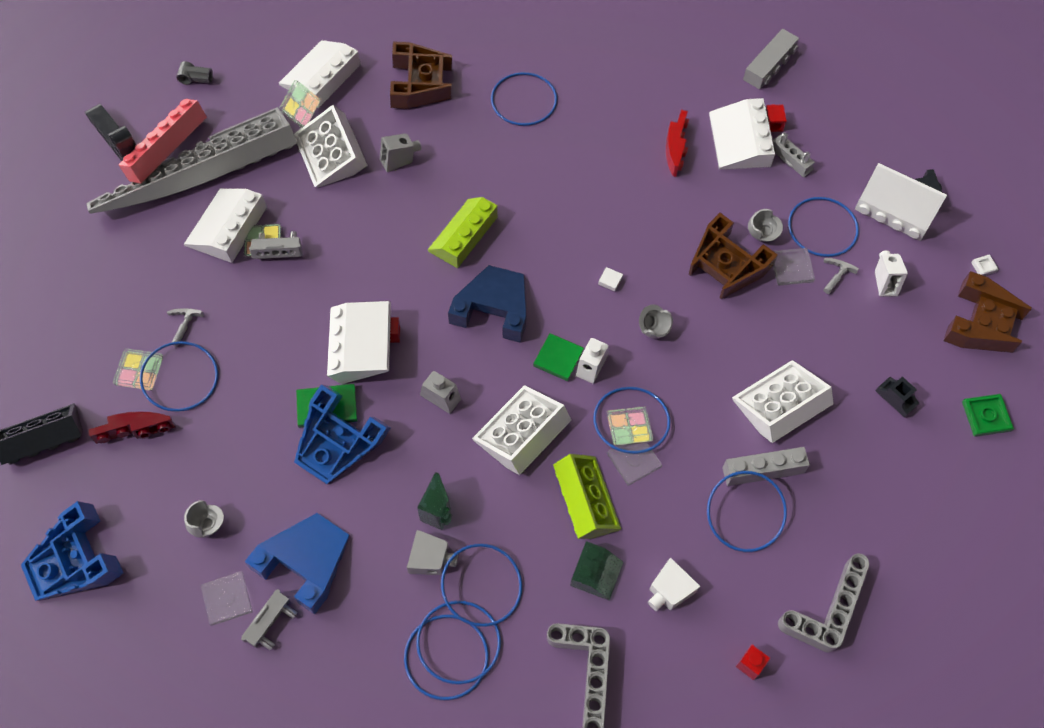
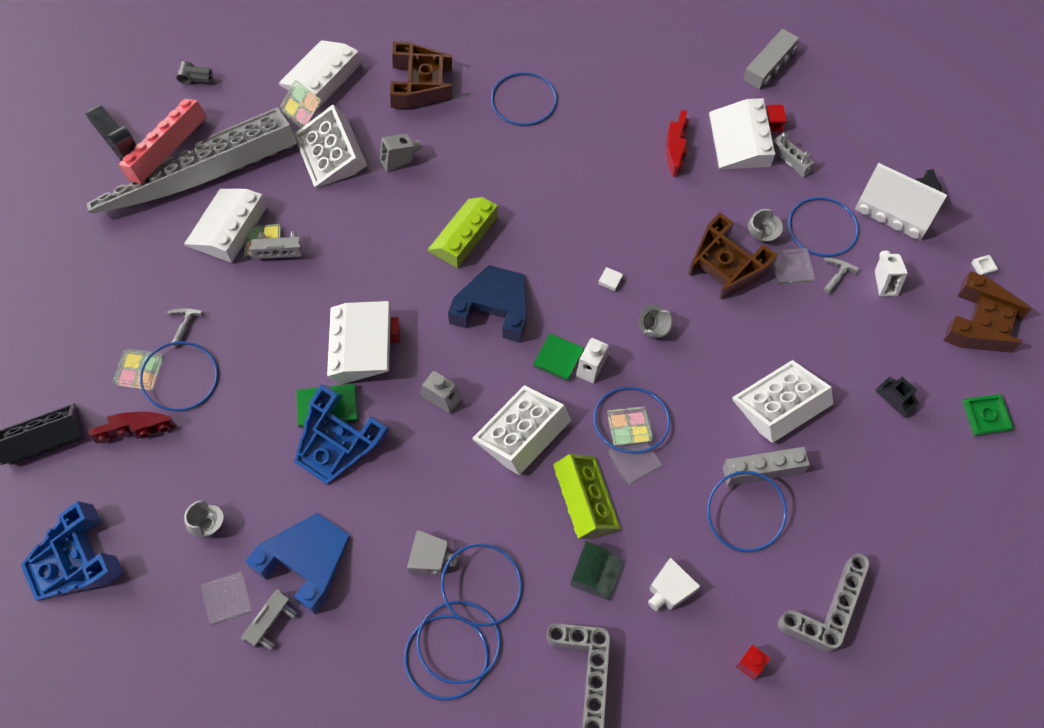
(434, 505): clear green slope -> none

